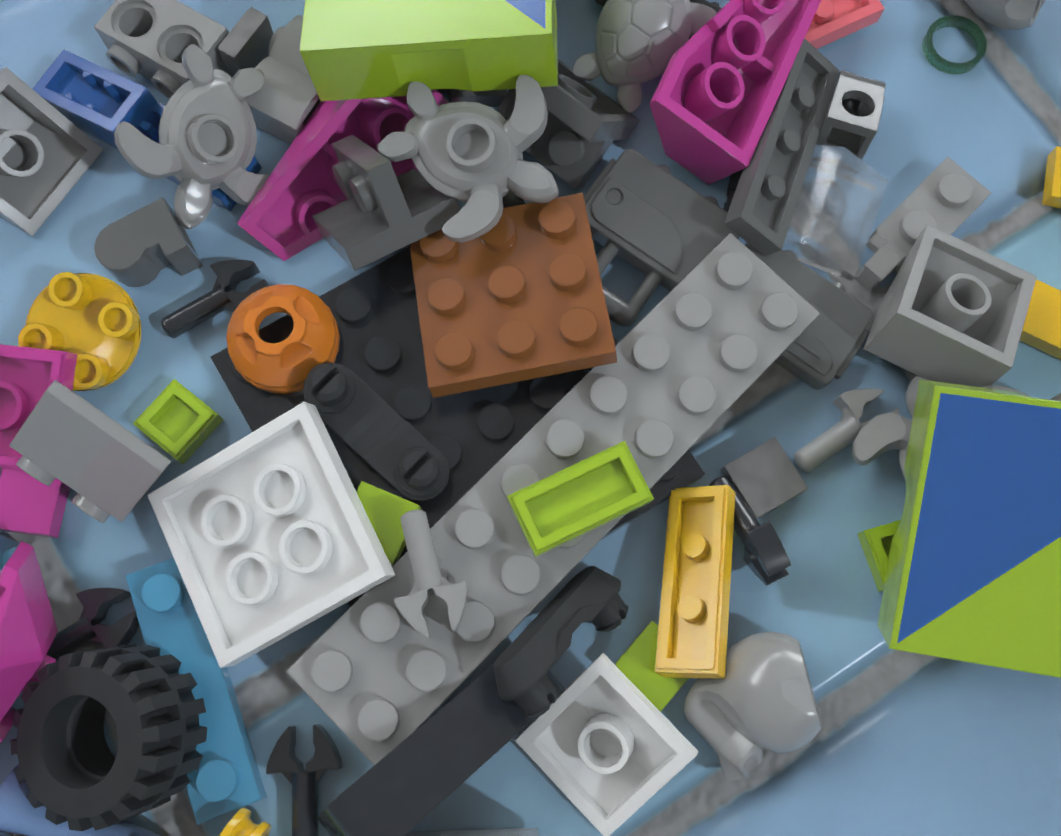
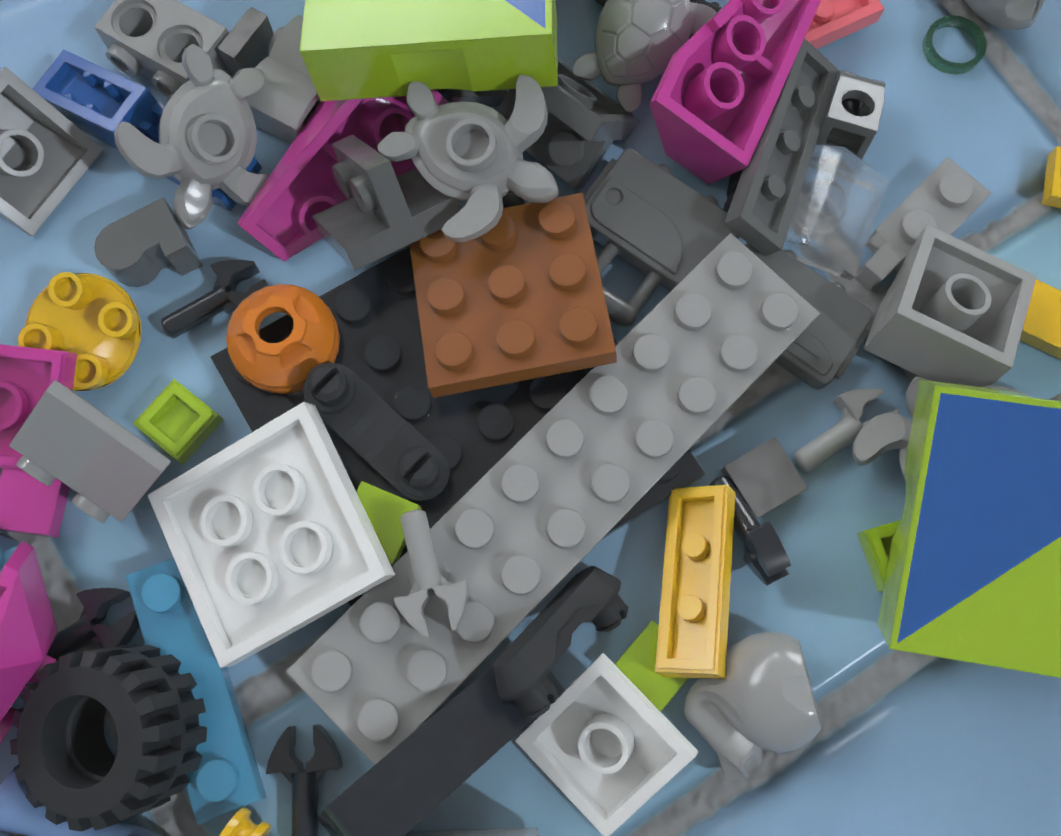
(579, 499): lime tile -> none

